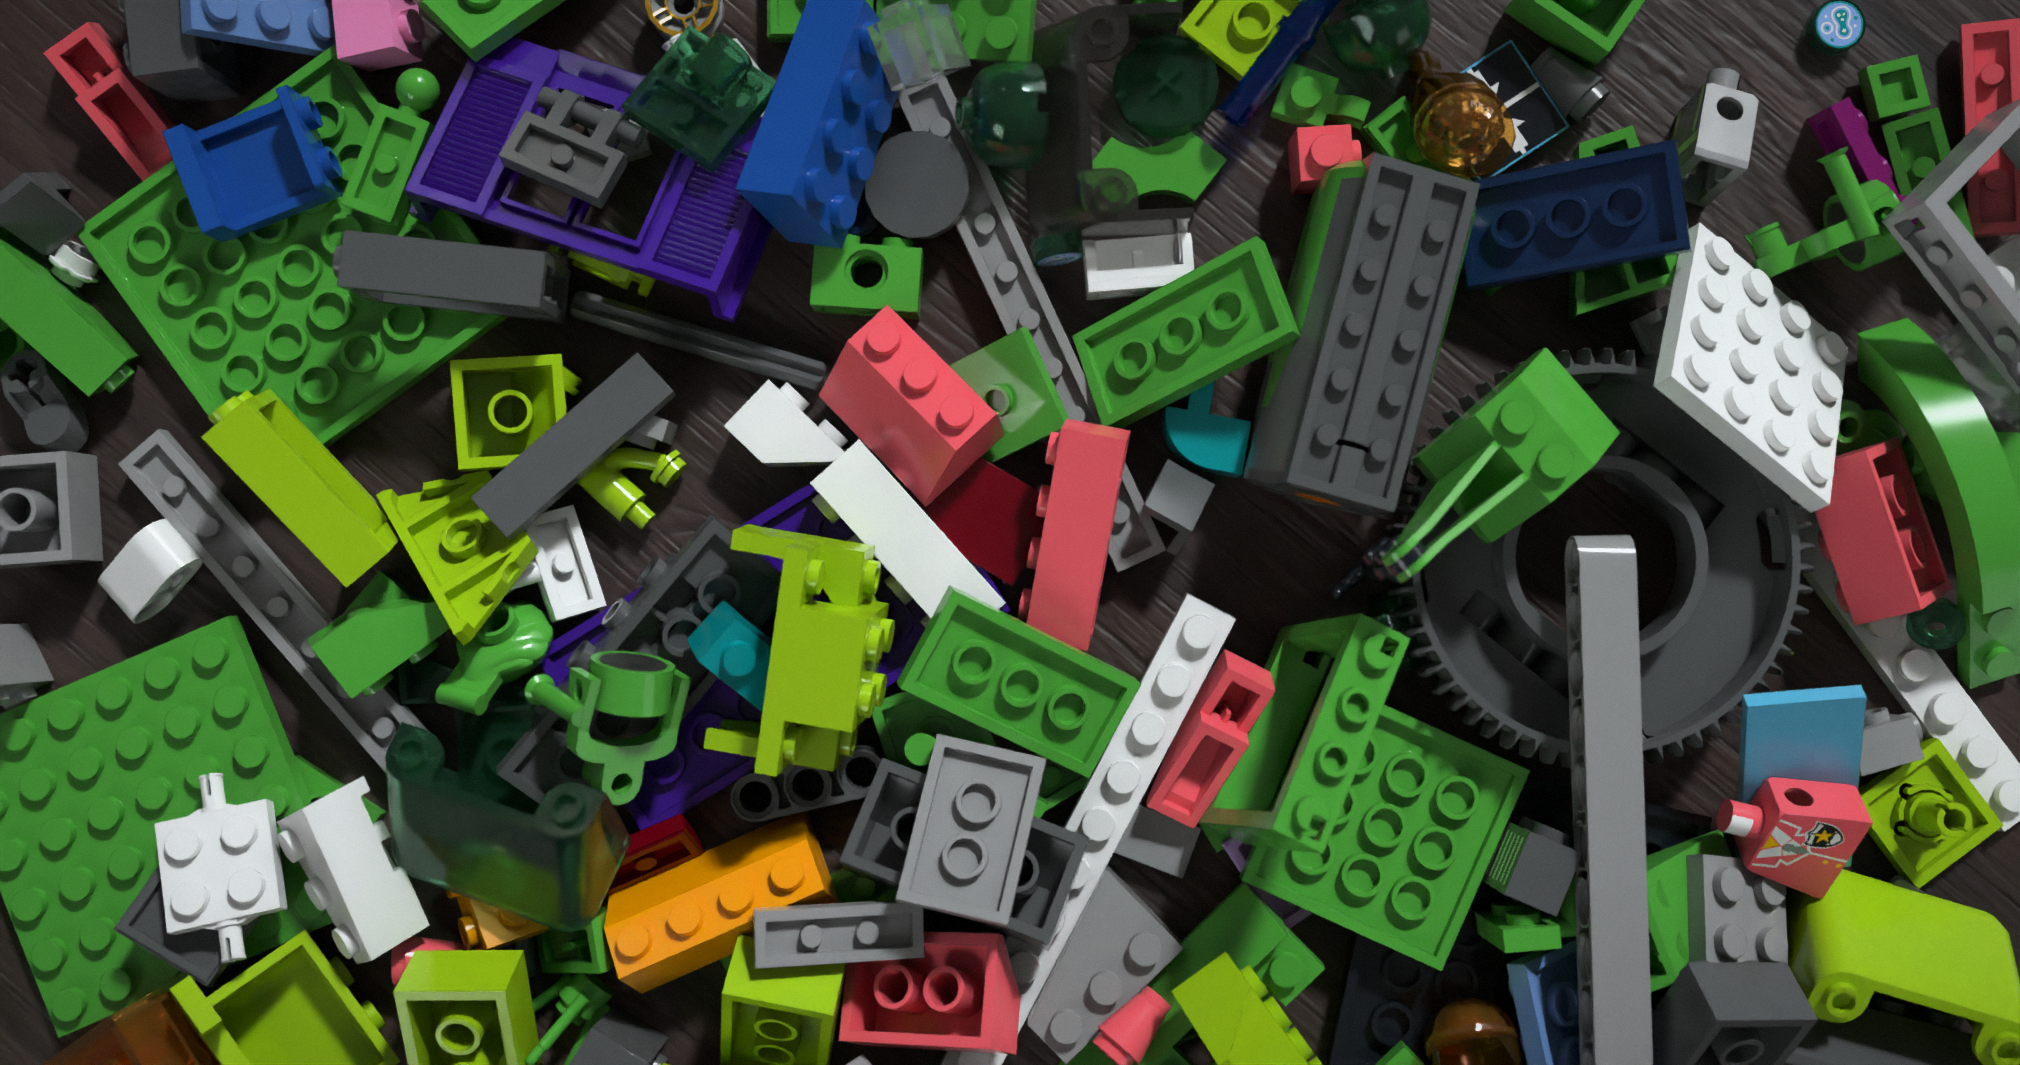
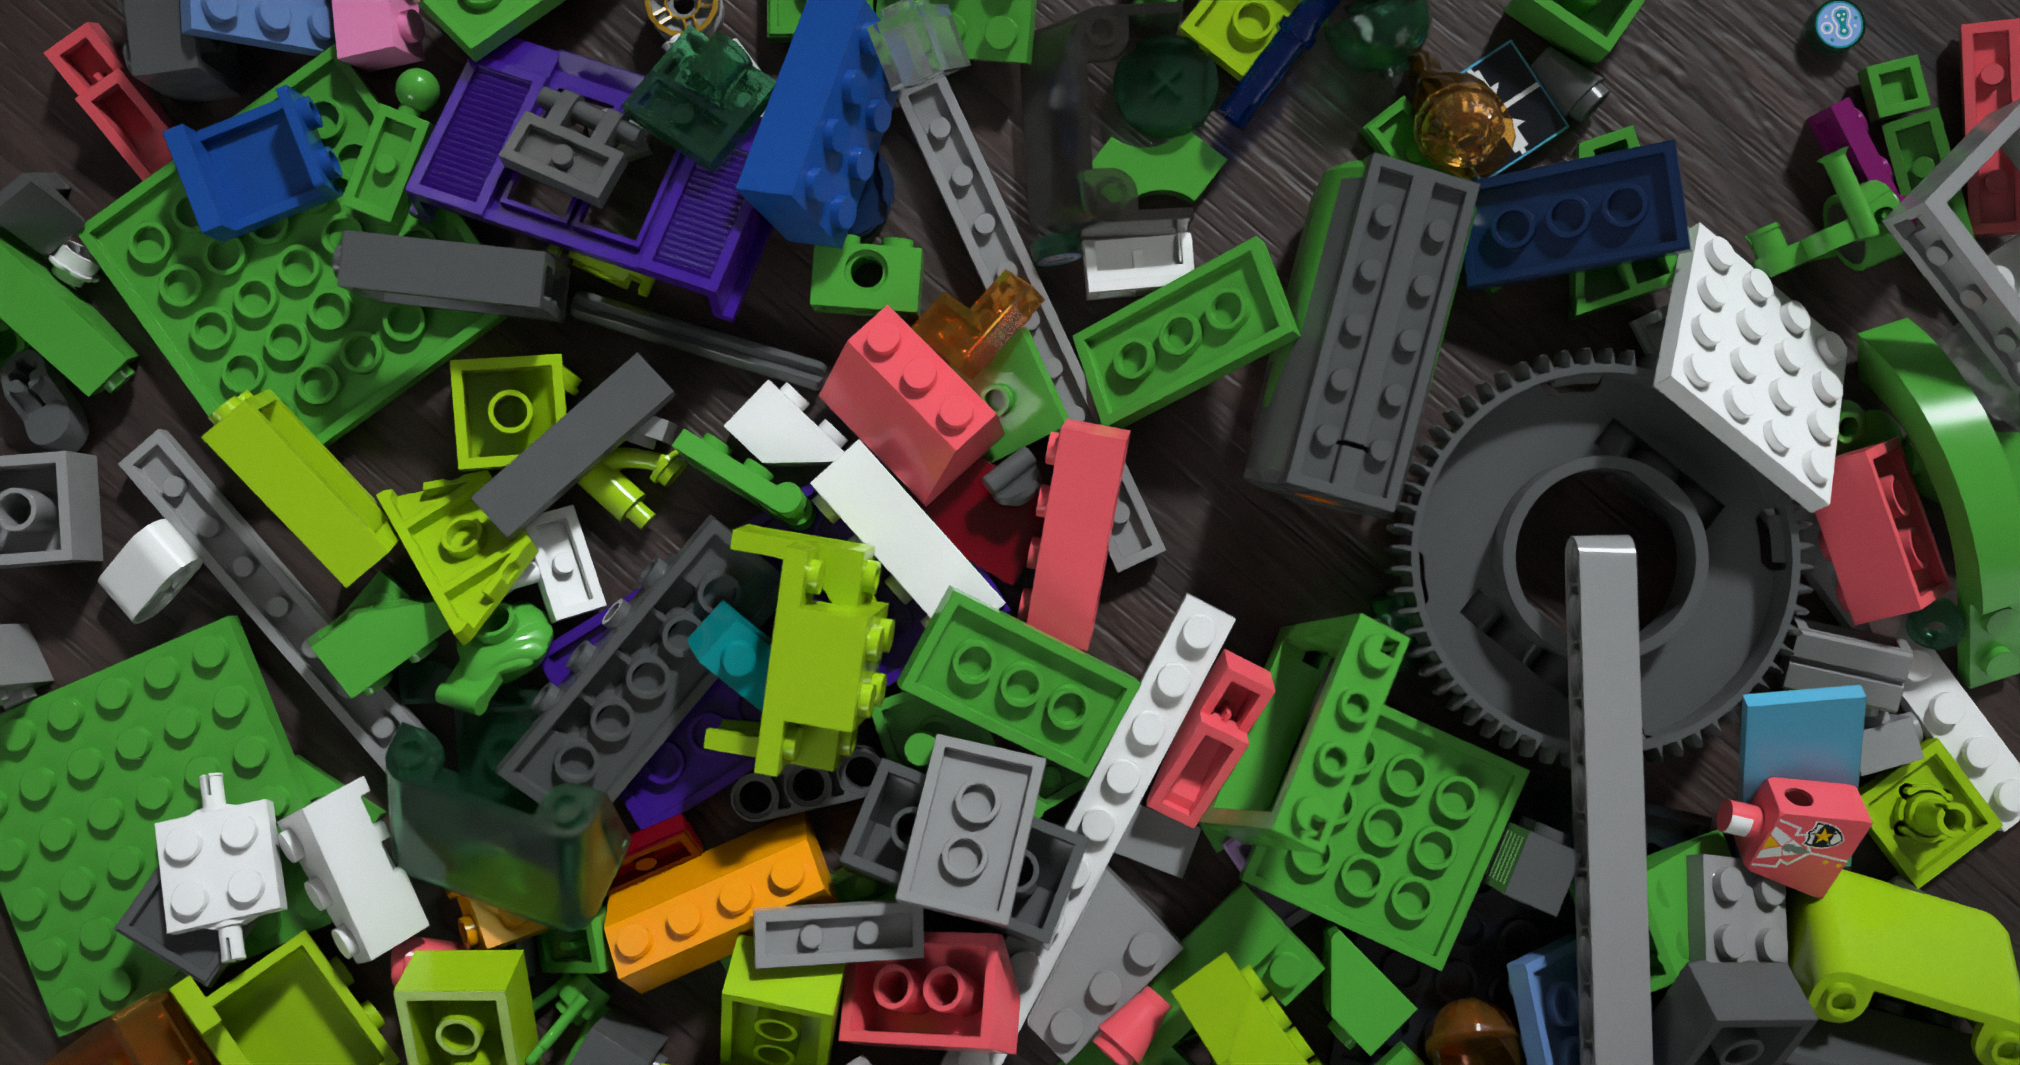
(621, 686): bright green piece -> none
(747, 480): none -> bright green plate
(918, 185): dark grey tile -> none
(975, 335): none -> clear orange plate
(1003, 115): clear green cylinder -> none
(1014, 479): none -> dark grey plate
(1177, 500): dark grey panel -> none
(1203, 439): teal brick -> none
(1309, 99): bright green plate -> none
(1316, 151): coral brick -> none
(1358, 995): none -> bright green slope
(1496, 466): bright green slope -> none
(1524, 929): bright green plate -> none
(1714, 136): light grey torso -> none
(1846, 657): none -> light grey brick

